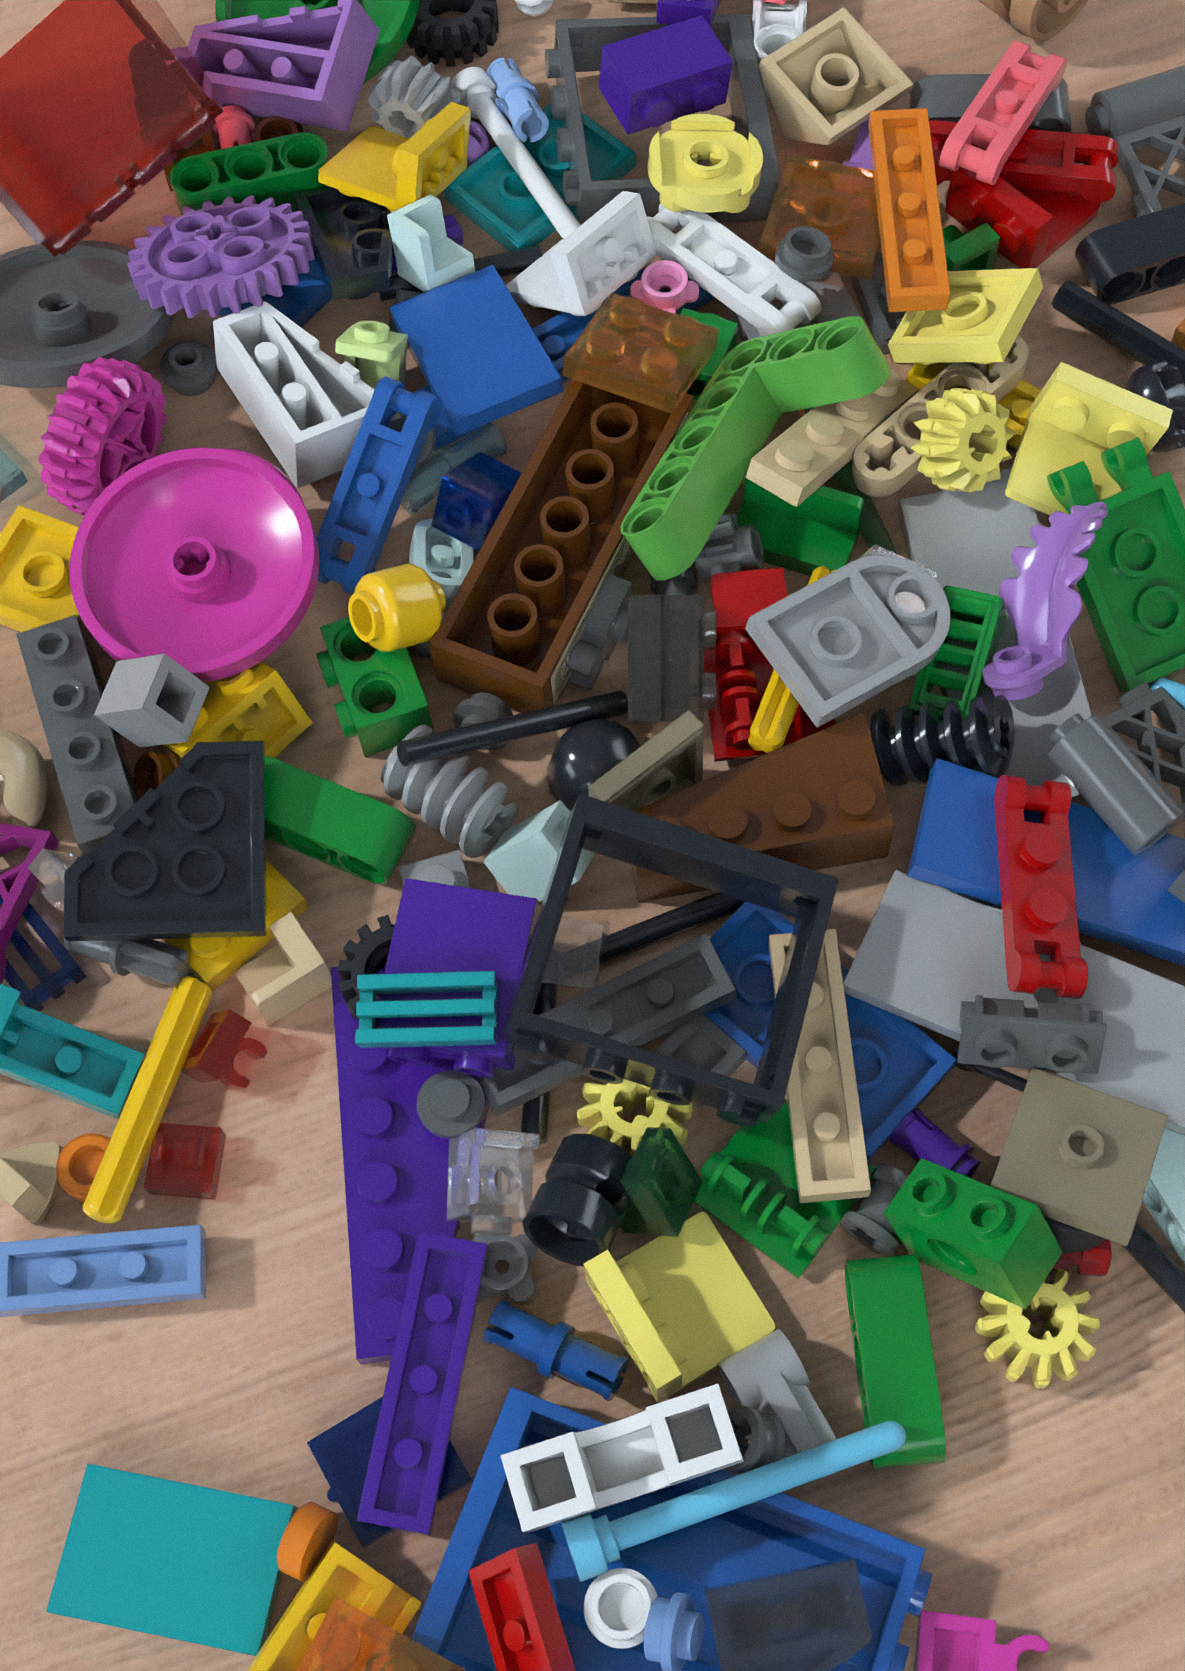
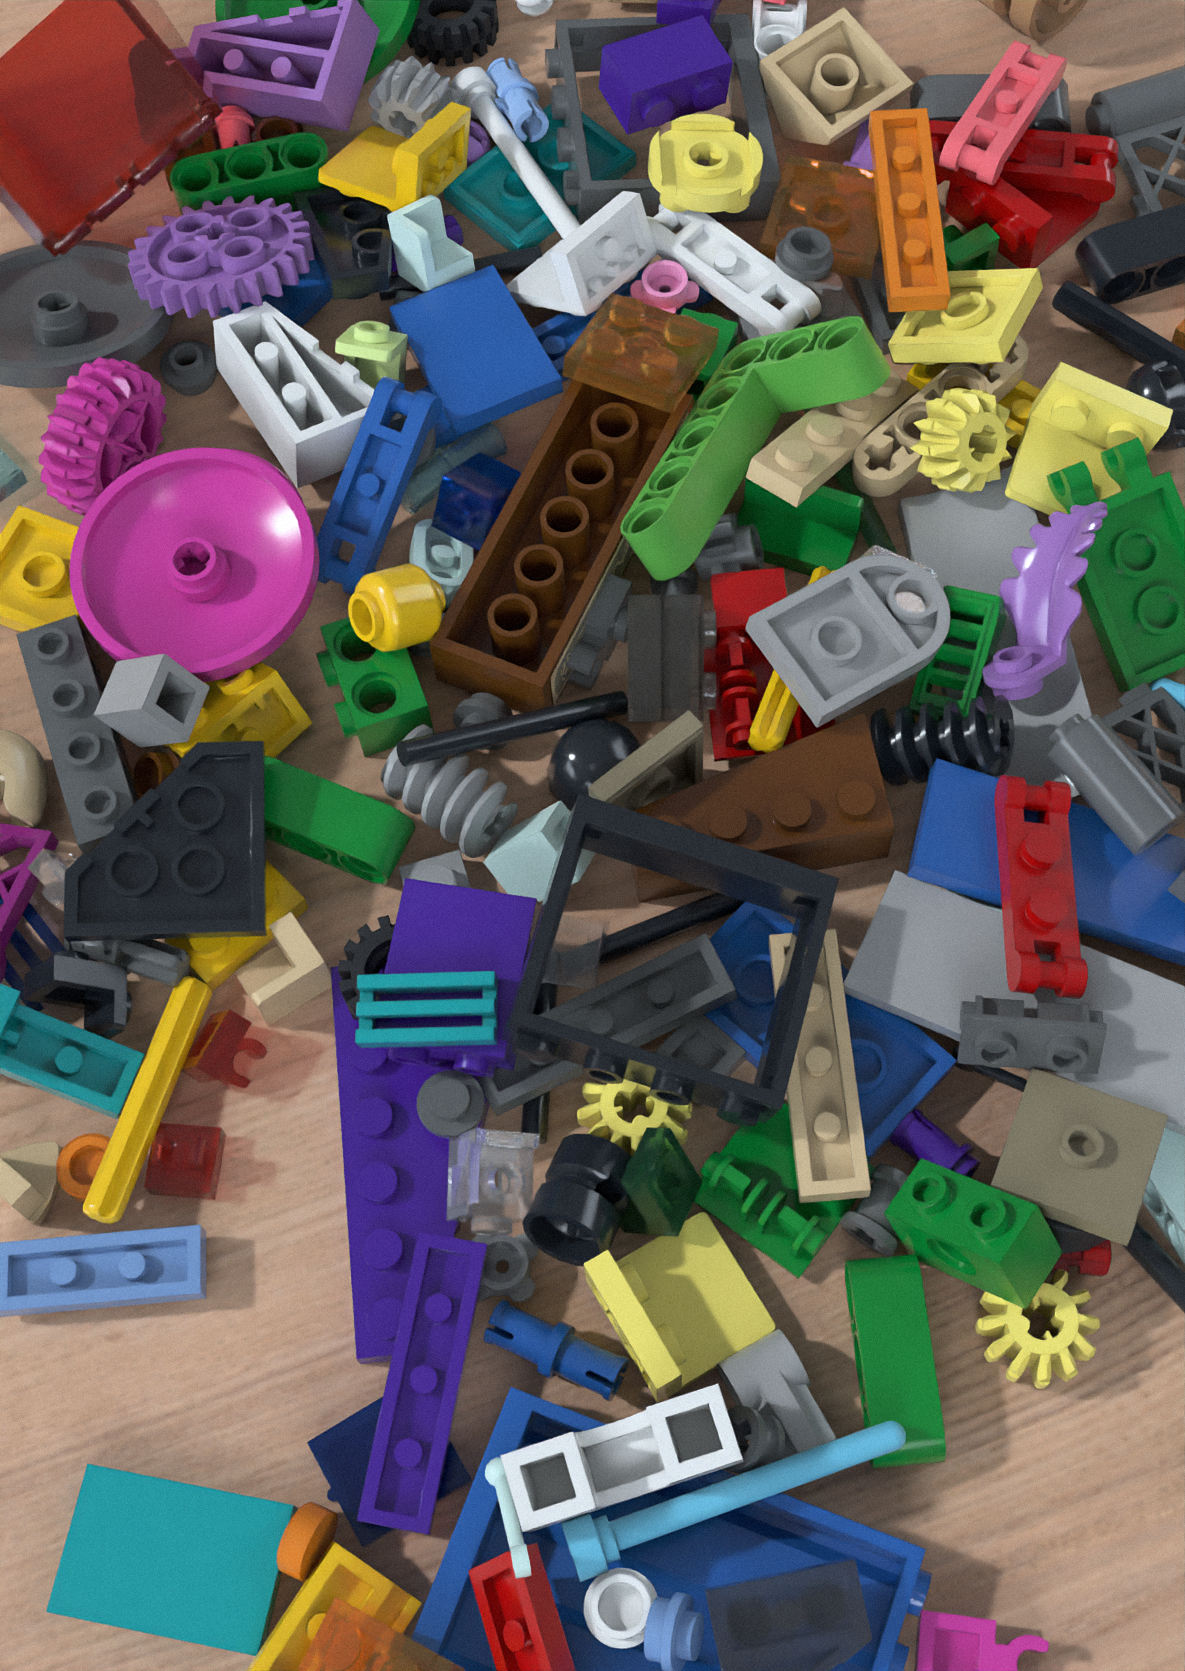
(77, 982): none -> black bracket
(497, 1477): none -> light aqua hinge

